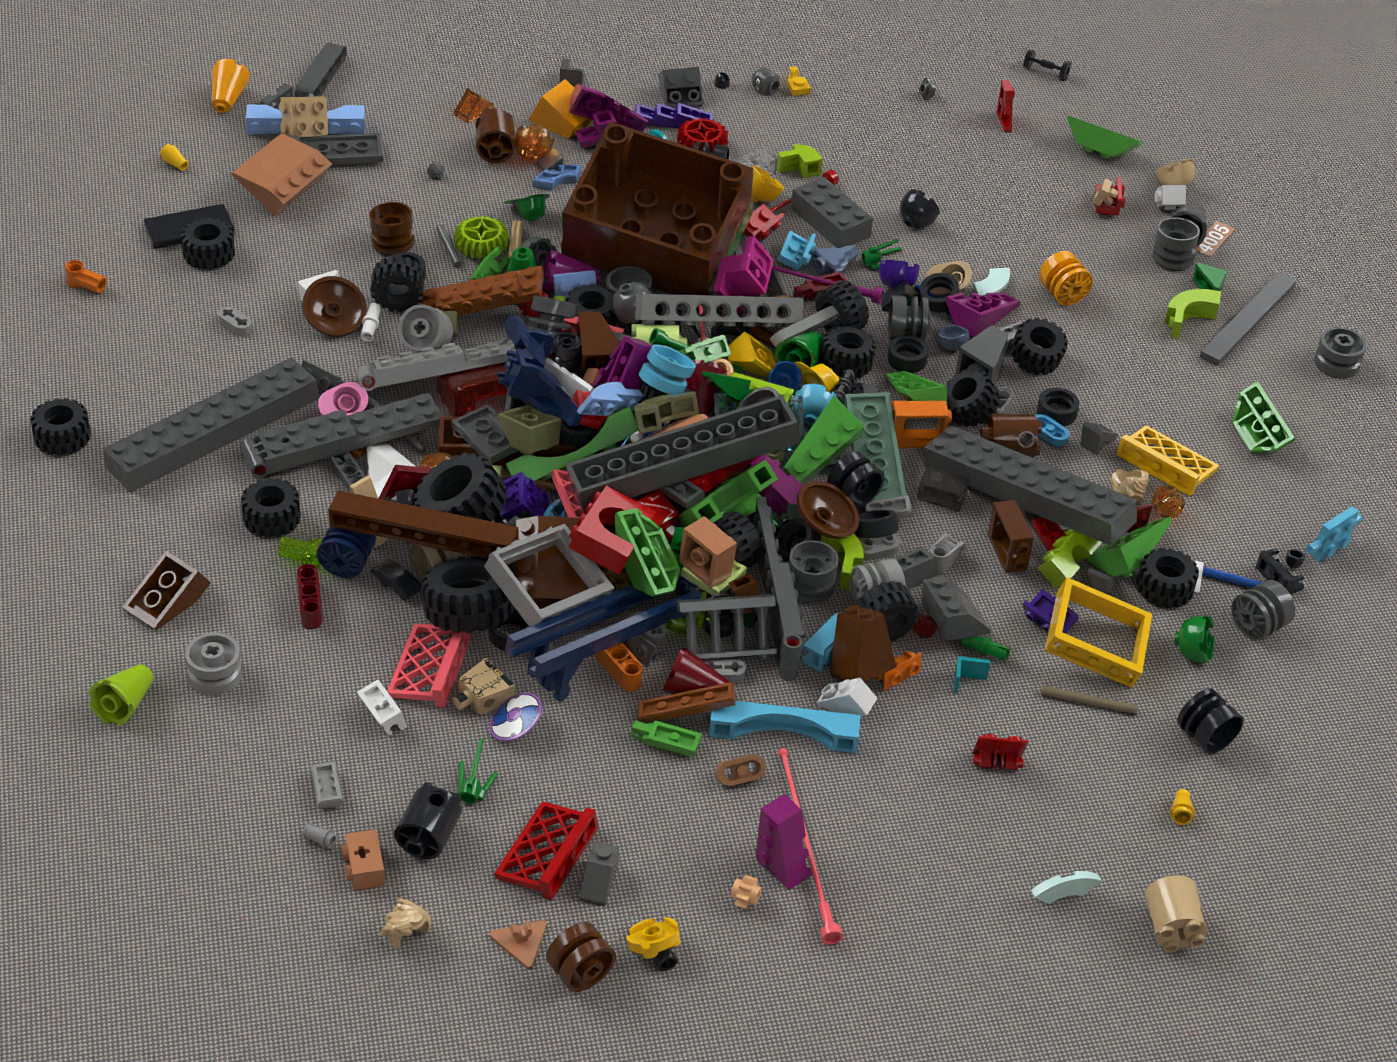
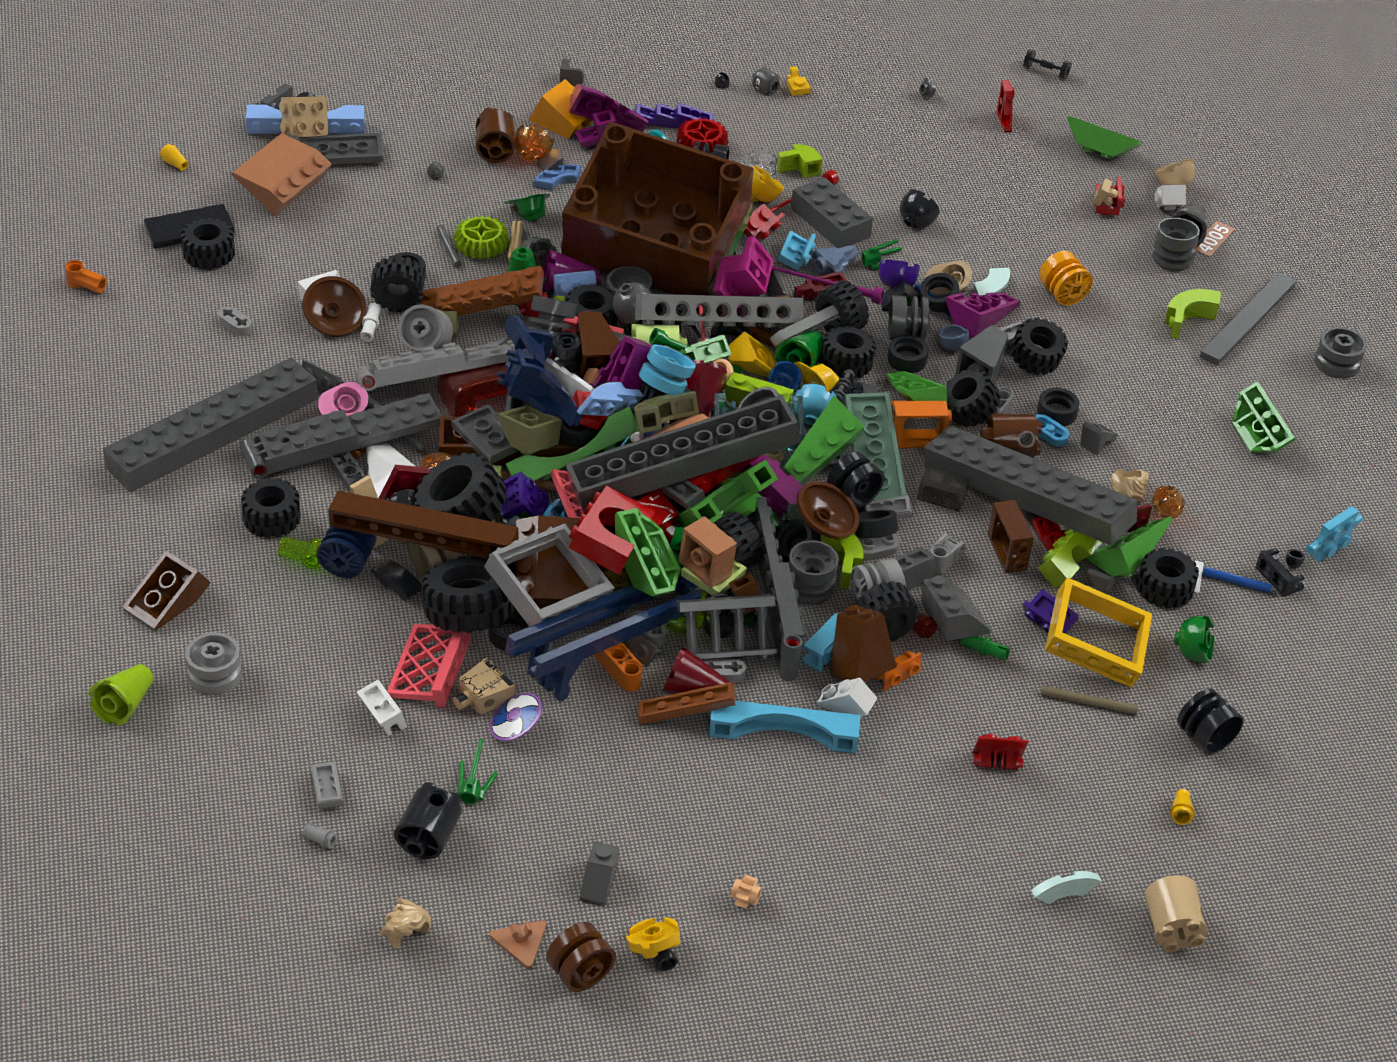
(60, 426): black tyre -> none
(228, 84): light orange cone -> none
(309, 596): dark red beam -> none
(322, 69): dark grey beam -> none
(364, 860): nougat brick -> none
(391, 228): reddish brown wheel -> none
(471, 106): clear orange slope -> none
(490, 266): bright green hinge -> none
(565, 853): red fence -> none
(667, 737): bright green hinge -> none
(681, 87): dark grey slope -> none
(733, 387): green slope -> none
(739, 770): medium nougat plate -> none
(781, 842): magenta wedge -> none
(830, 932): coral piece -> none
(970, 668): teal bracket -> none
(1167, 469): yellow fence -> none
(1209, 277): green slope -> none
(1263, 609): dark grey wheel -> none

